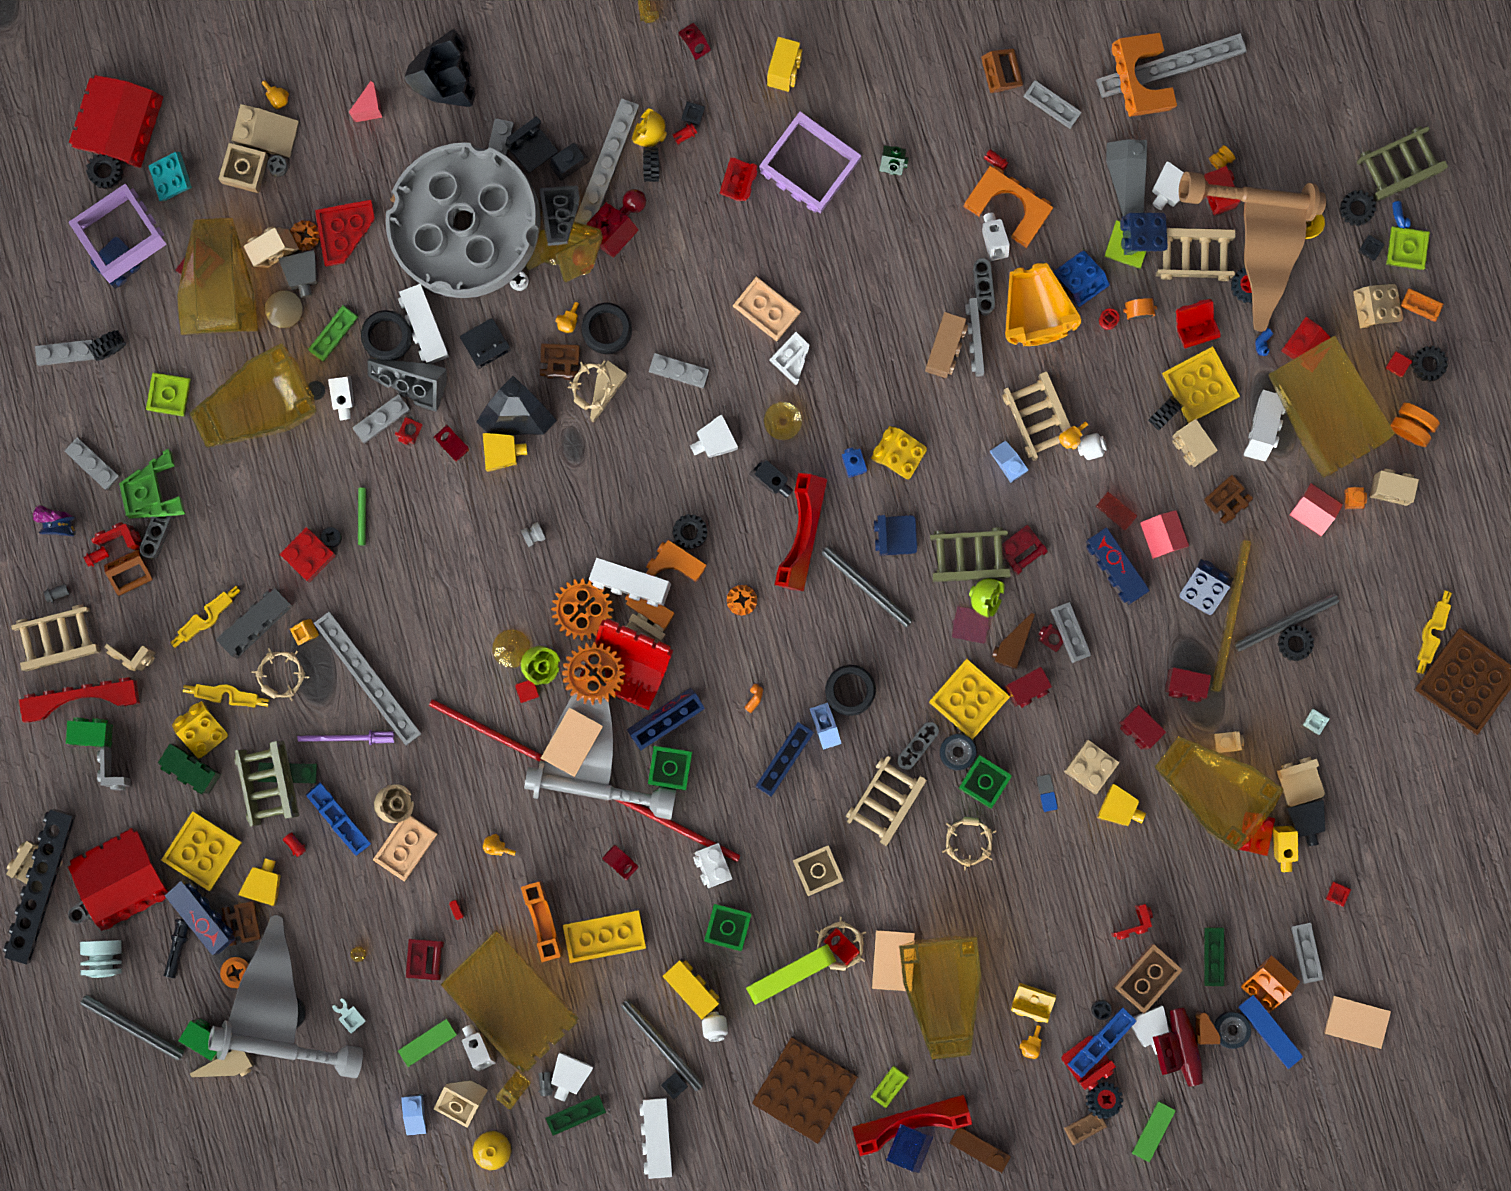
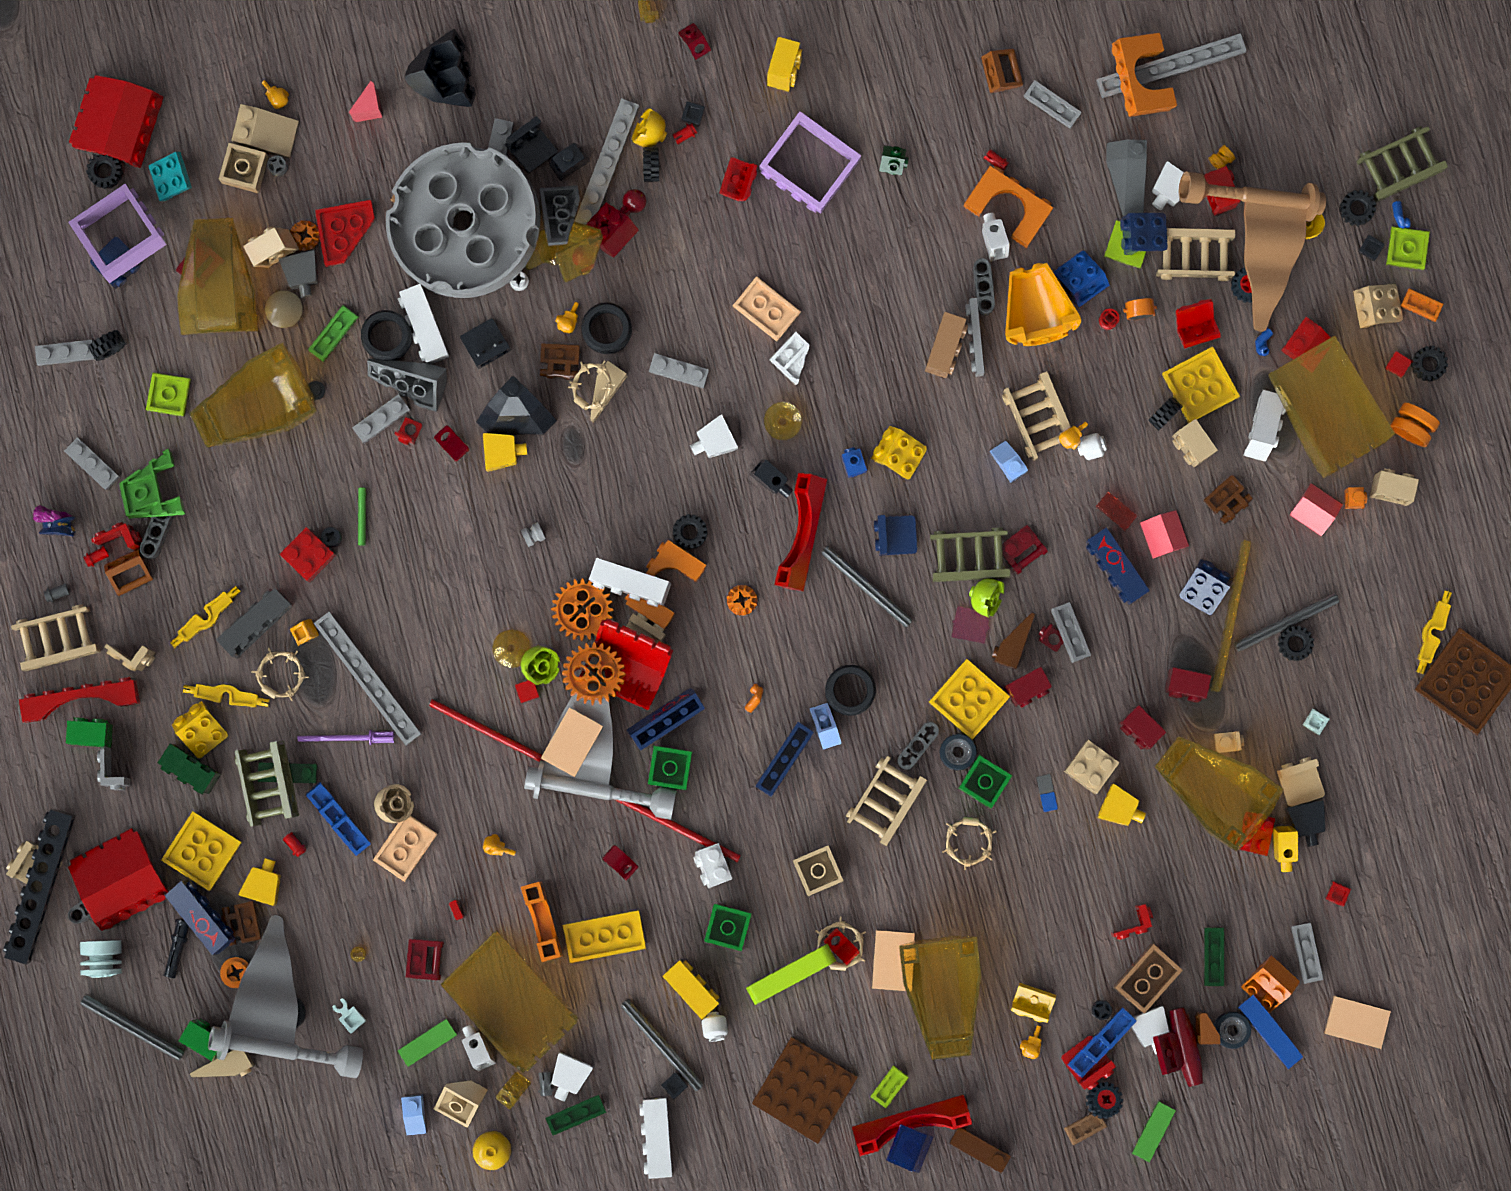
(338, 387): white torso -> none

